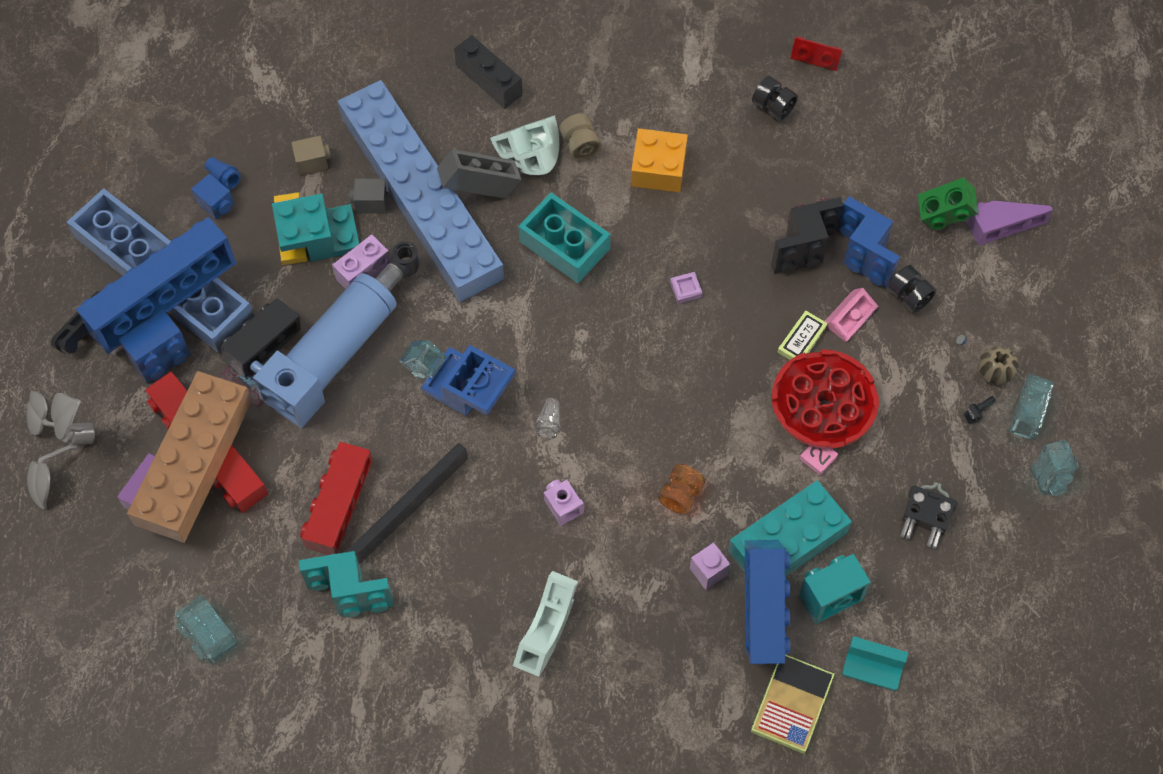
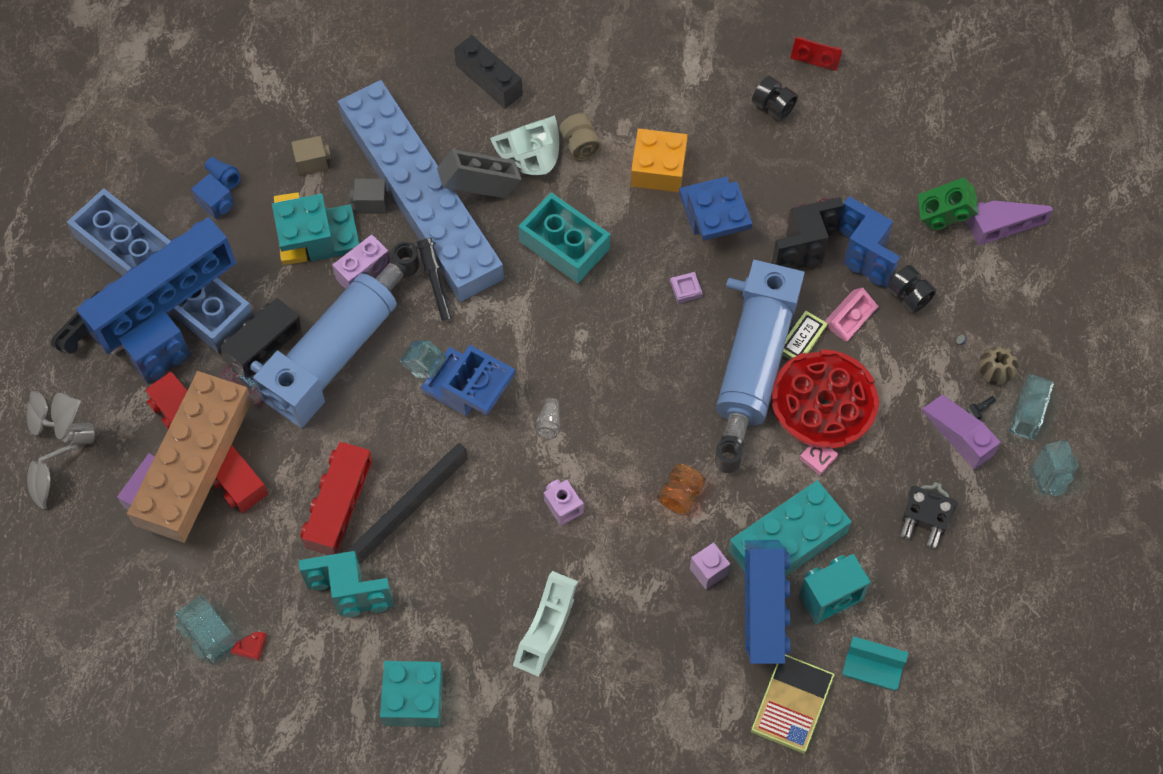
(250, 646): none -> red tile
(411, 694): none -> teal brick
(431, 265): none -> black pin
(715, 208): none -> blue bracket
(756, 353): none -> medium blue piece
(962, 430): none -> medium lavender slope

